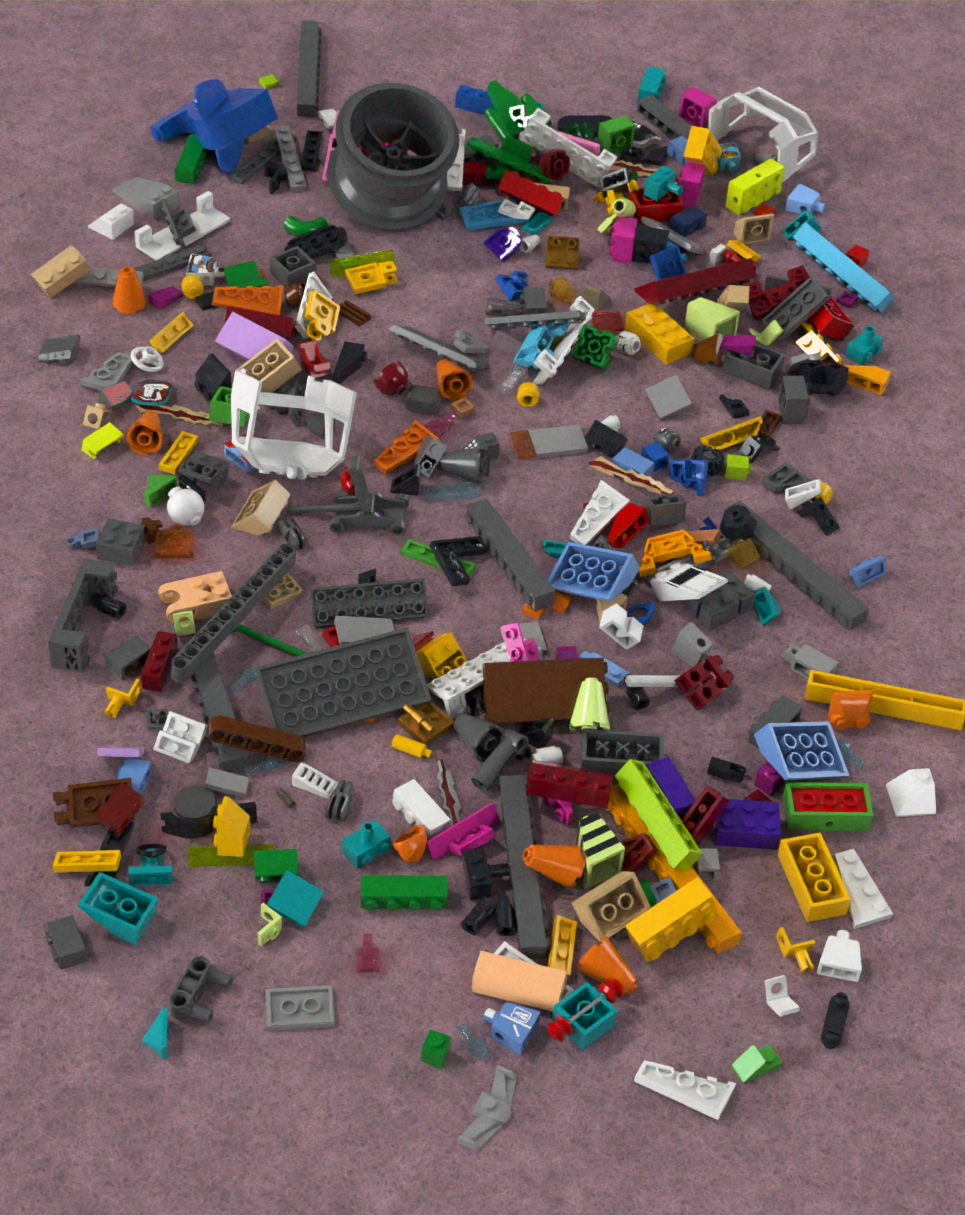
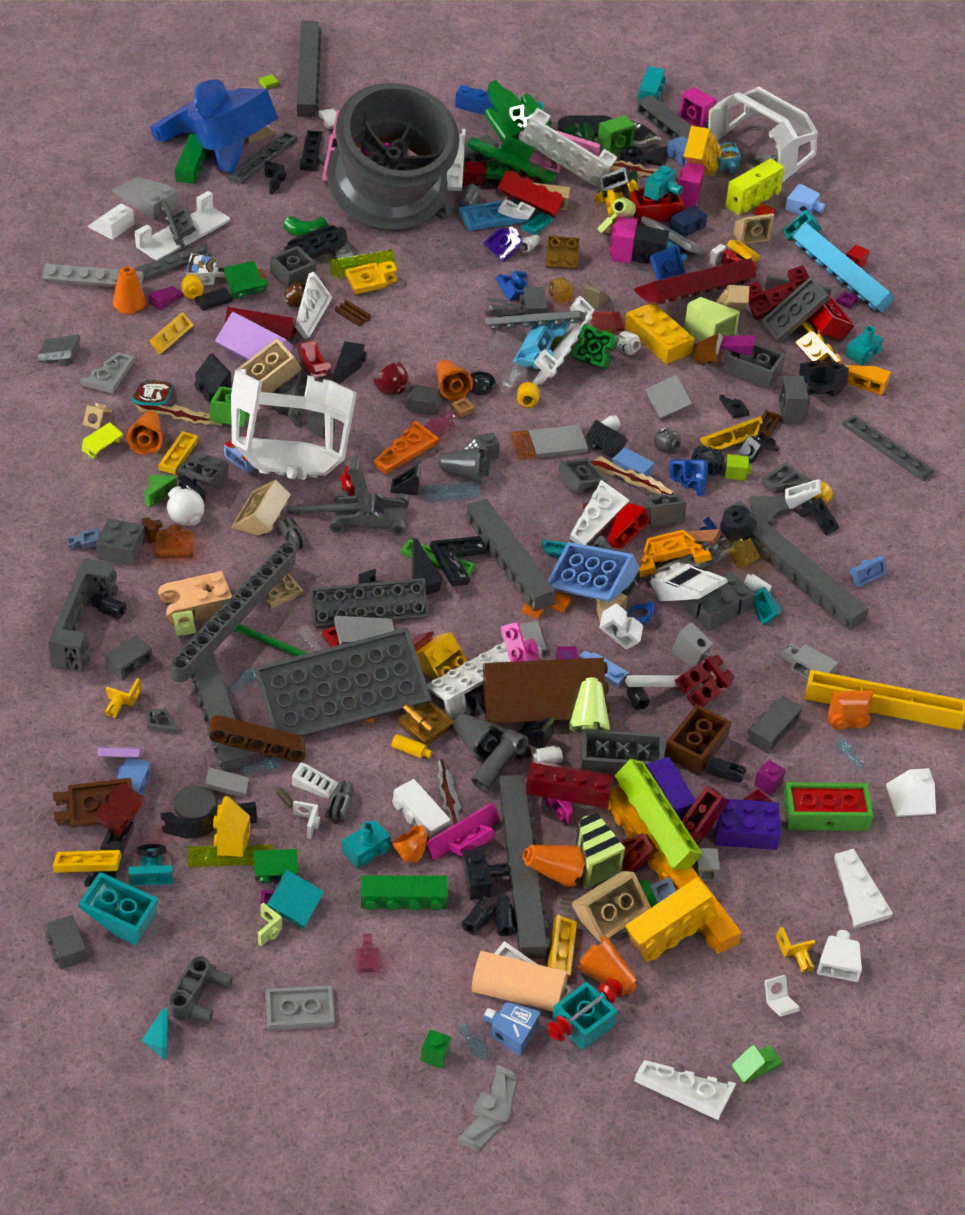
(60, 271): tan slope -> none
(116, 394): slope -> none
(150, 356): white piece -> none
(159, 661): dark red brick -> none
(180, 737): white slope -> none
(259, 299): orange wing -> none
(289, 158): light grey plate -> none
(314, 819): none -> white bracket
(321, 322): yellow plate -> none
(423, 568): none -> black slope
(429, 454): dark grey slope -> none
(443, 349): dark grey plate -> none
(469, 342): light grey tile -> none
(482, 383): none -> black hat
(554, 164): dark red cylinder -> none
(580, 474): none -> dark grey slope
(657, 455): blue brick -> none
(697, 739): none -> reddish brown brick
(768, 507): none -> dark grey tile
(771, 332): yellowish green bracket -> none
(794, 362): light grey tile -> none
(802, 750): medium blue slope -> none
(813, 877): yellow brick -> none
(835, 1020): black piece -> none
(888, 447): none -> dark grey tile

